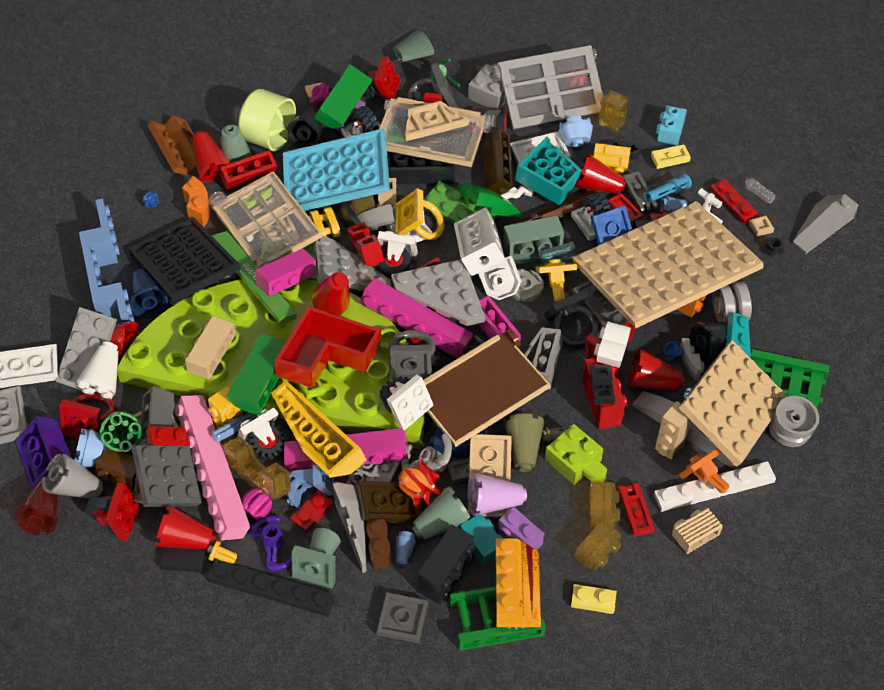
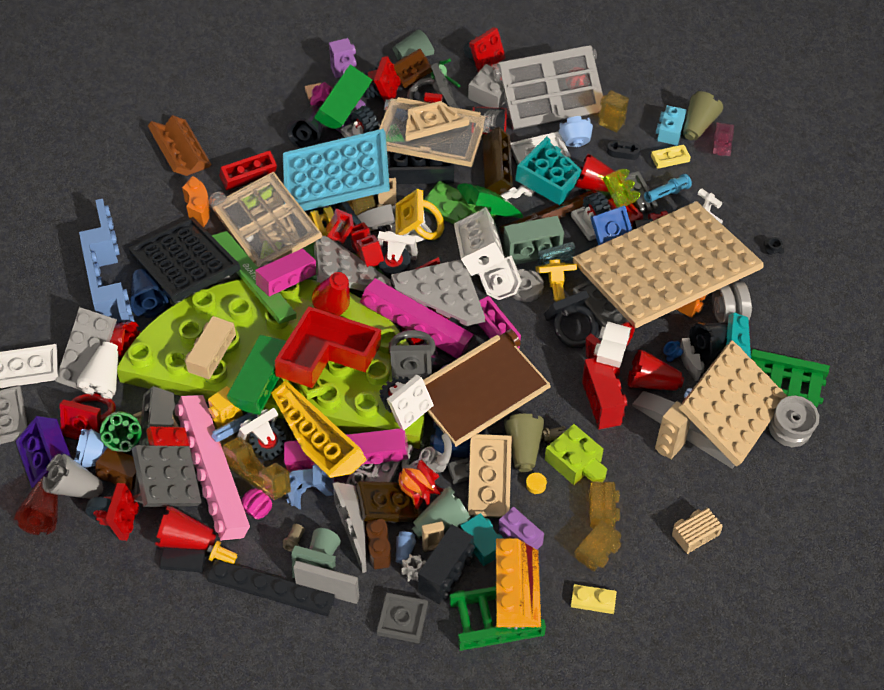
(150, 199): blue plate -> none
(208, 157): red cone -> none
(233, 144): sand green cone -> none
(266, 118): yellowish green piece -> none
(272, 541): dark purple piece -> none
(293, 537): none -> dark tan pin
(312, 511): red plate -> none
(340, 226): none -> red window
(341, 56): none -> medium lavender brick
(342, 585): none -> light grey tile
(408, 567): none -> white gear
(412, 68): none -> reddish brown bracket
(432, 535): none -> tan tile
(485, 49): none -> red plate
(493, 494): lavender cone -> none
(536, 483): none -> yellow tile
(545, 352): light grey wedge -> none
(602, 384): black slope -> none
(613, 156): yellow brick -> none
(621, 188): none -> clear neon green plate
(636, 509): red plate -> none
(671, 204): medium blue cone -> none
(697, 491): white plate -> none
(701, 114): none -> olive cone
(706, 470): orange piece -> none
(723, 139): none -> clear pink brick
(733, 201): red plate -> none
(758, 189): clear piece -> none
(761, 226): tan tile -> none
(824, 220): light grey wedge -> none

